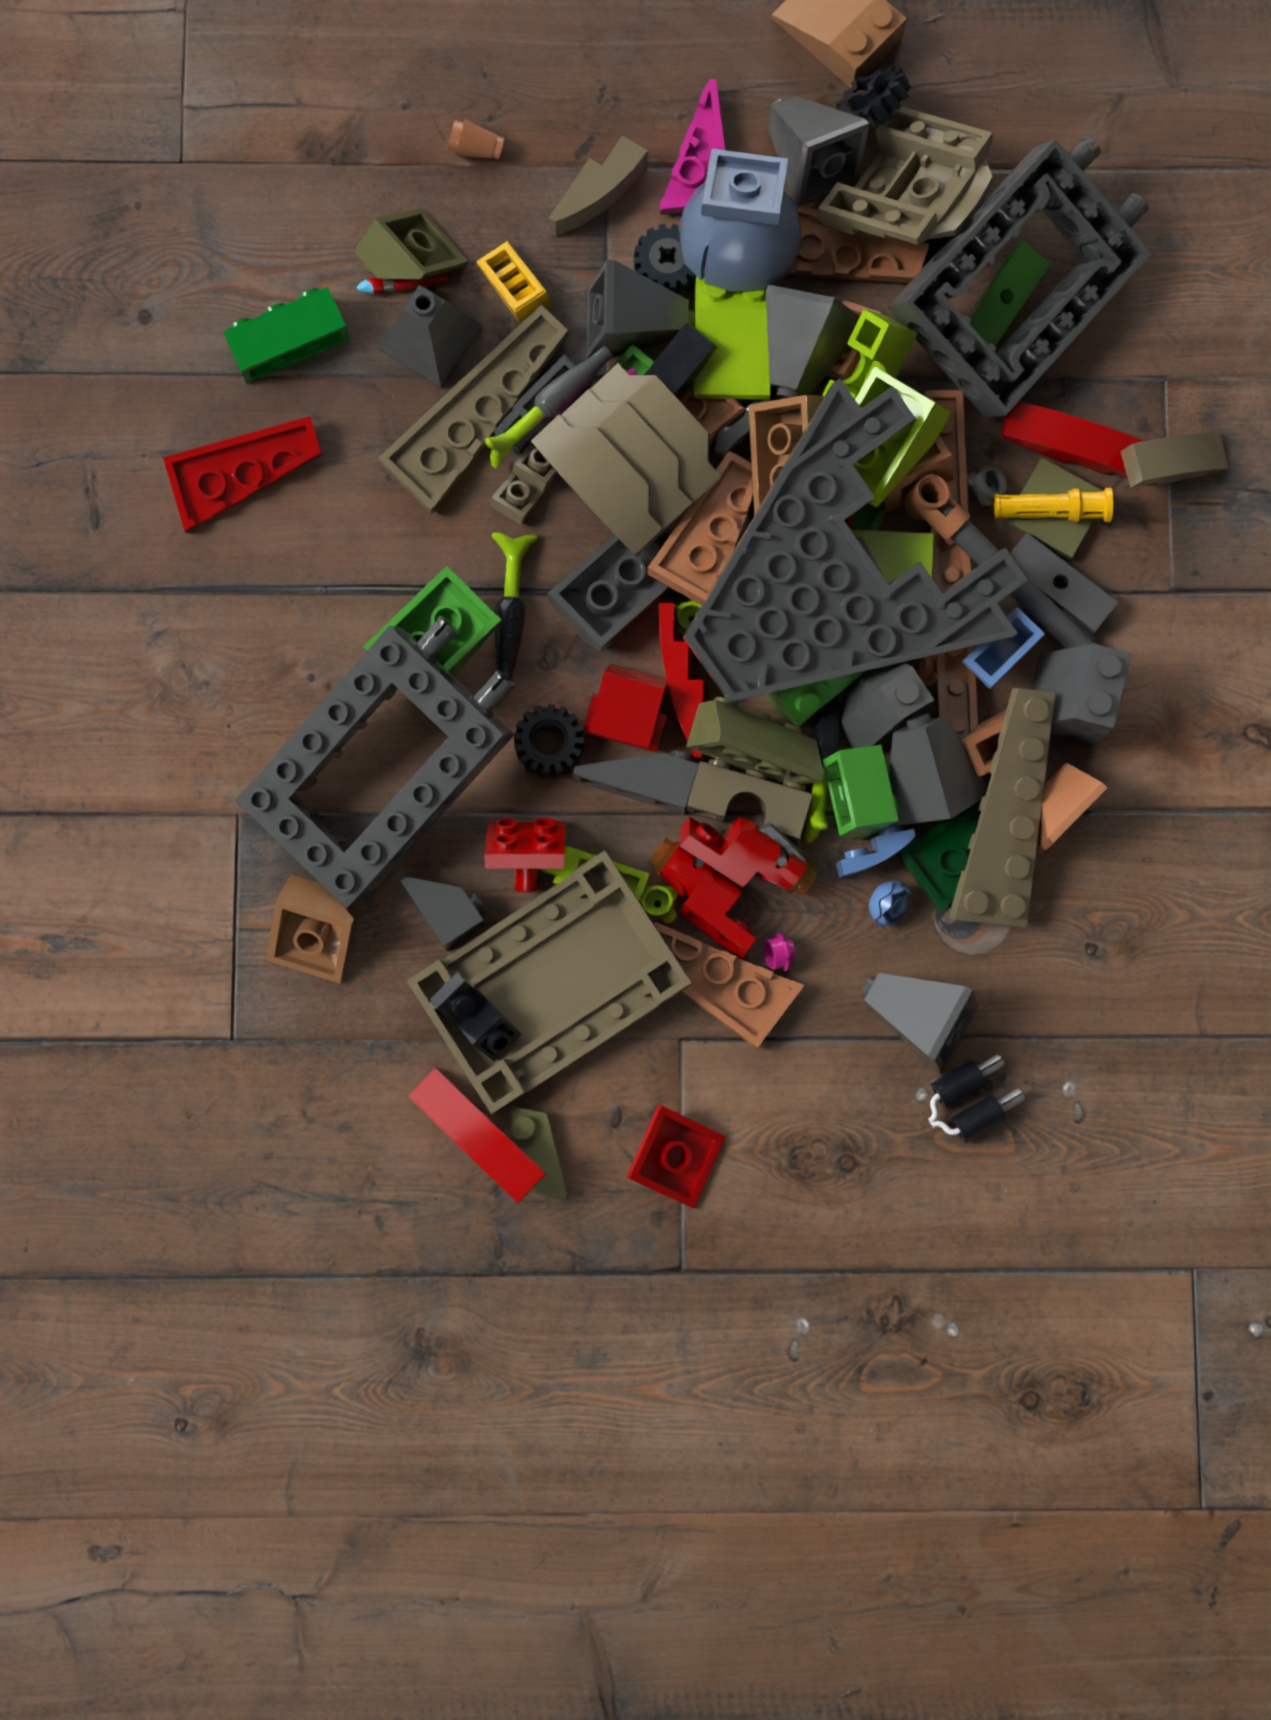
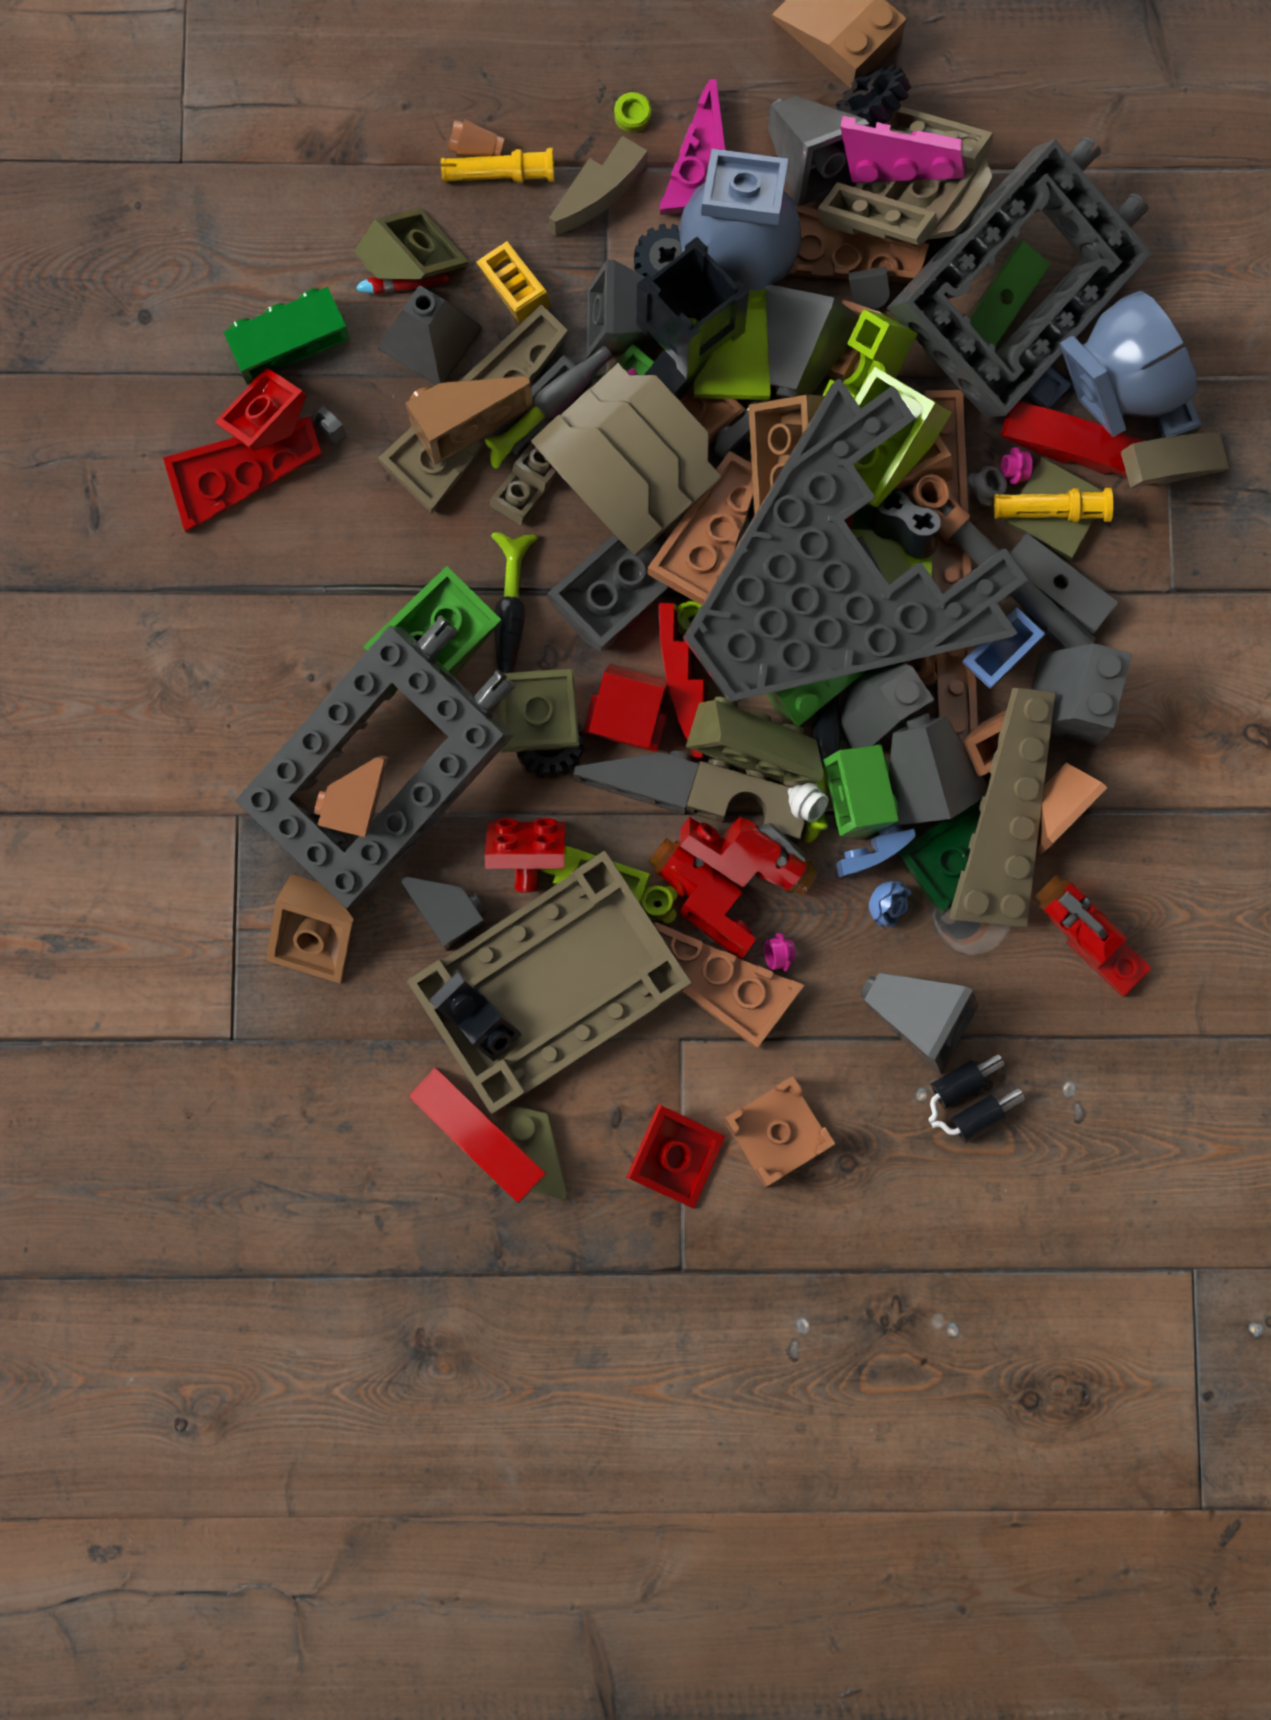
(263, 411): none -> red slope
(329, 425): none -> dark grey tile
(353, 799): none -> nougat slope
(465, 411): none -> medium nougat slope
(517, 166): none -> yellow pin
(540, 711): none -> olive tile
(632, 112): none -> lime tile
(691, 289): none -> black container
(778, 1132): none -> nougat panel
(807, 801): none -> white plate
(870, 287): none -> dark grey tile
(895, 156): none -> dark pink wing
(907, 524): none -> black axle
(1017, 466): none -> dark pink plate
(1047, 389): none -> sand blue tile
(1092, 935): none -> red plate
(1121, 364): none -> sand blue plate
(1179, 422): none -> sand blue tile

